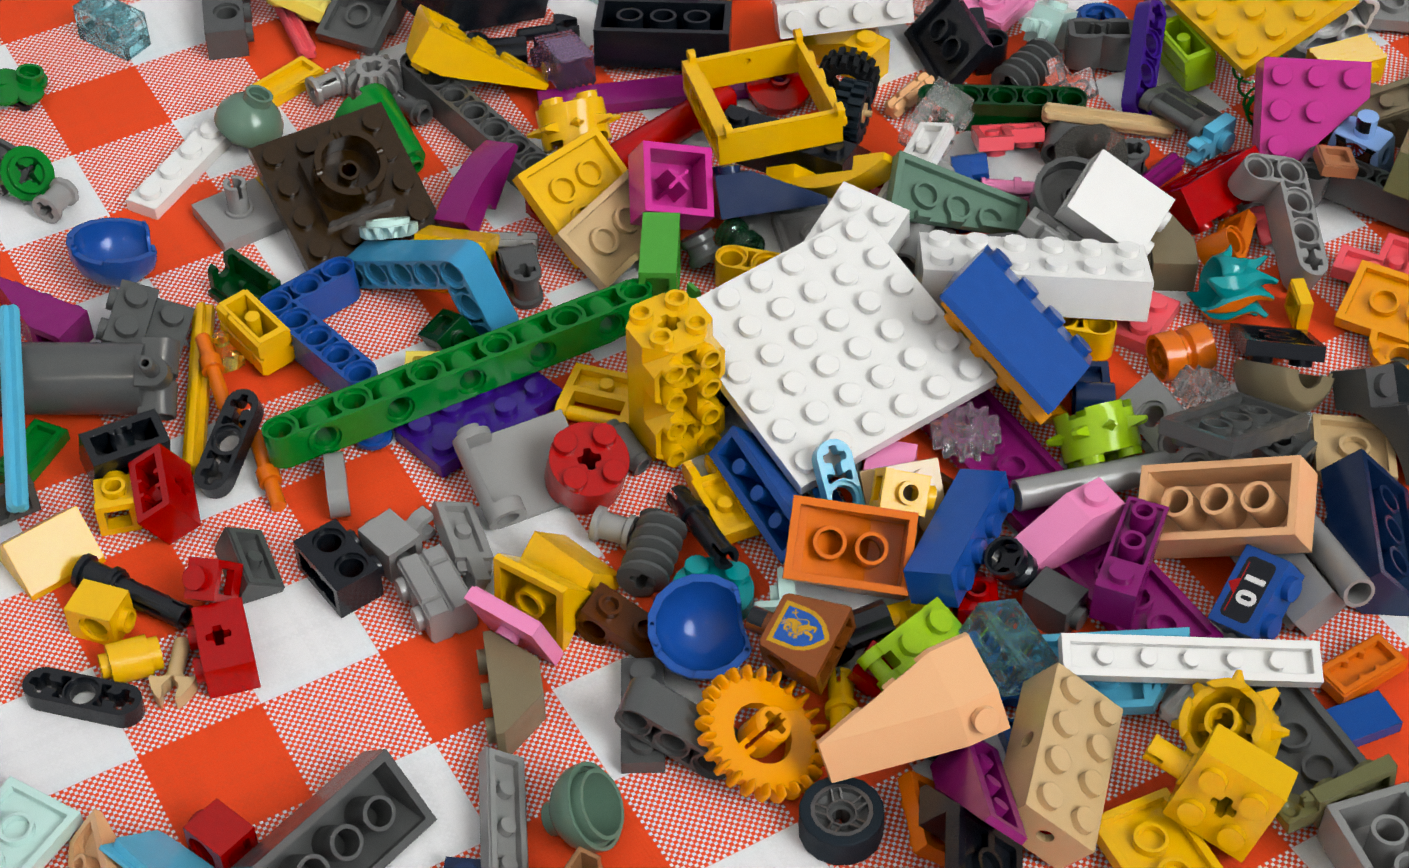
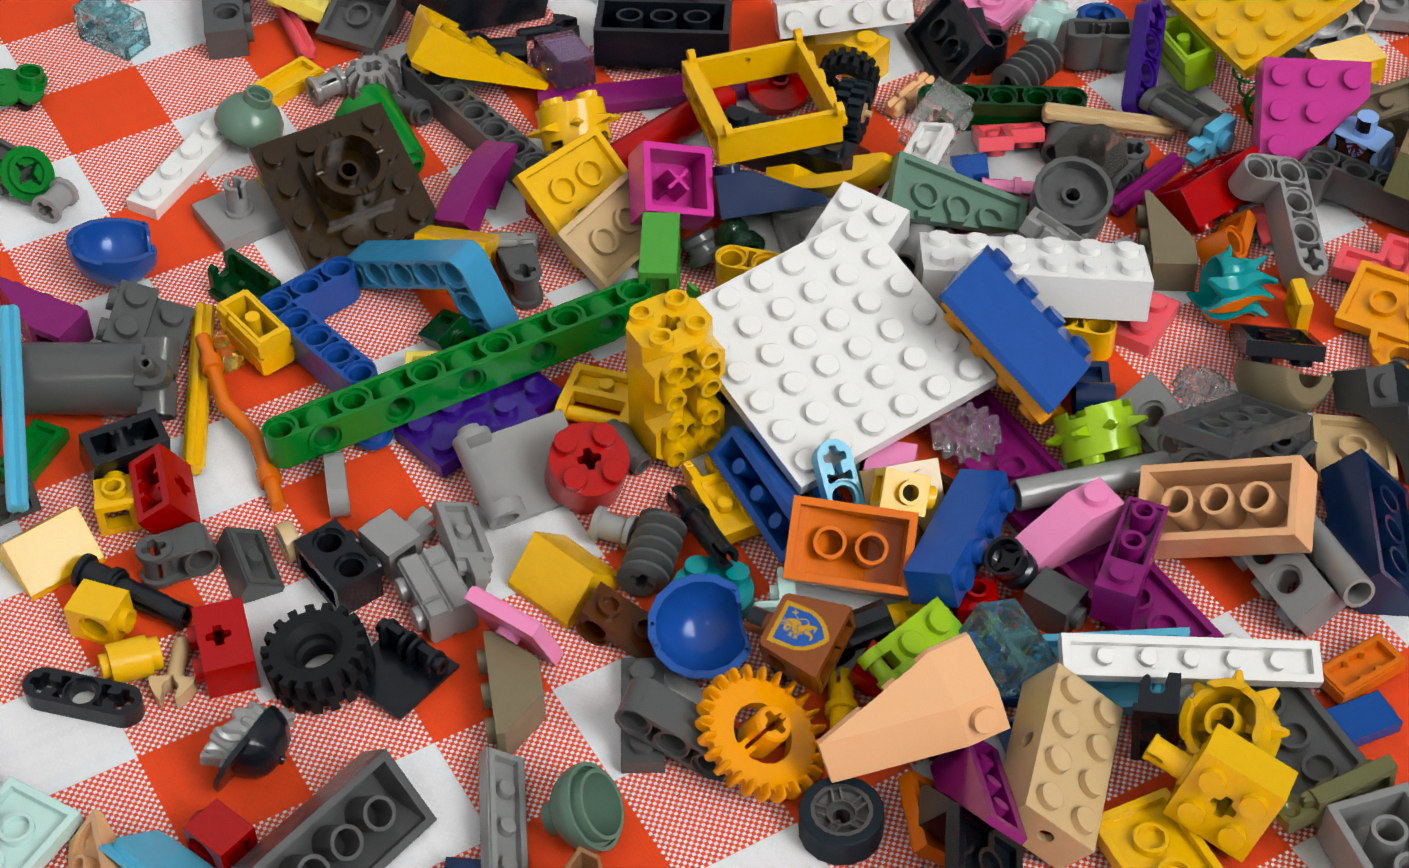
(179, 554): none -> dark grey piece
(203, 579): red brick -> none
(231, 460): black beam -> none
(249, 743): none -> black hair
(285, 535): none -> tan tile
(308, 637): none -> black tyre
(388, 228): light aqua gear -> none
(404, 669): none -> black hinge
(540, 595): yellow slope -> none
(1061, 76): clear bracket -> none
(1115, 204): white brick -> none
(1155, 714): none -> black hinge
(1172, 350): orange wheel -> none
(1257, 595): blue brick -> none
(1335, 161): nougat tile -> none

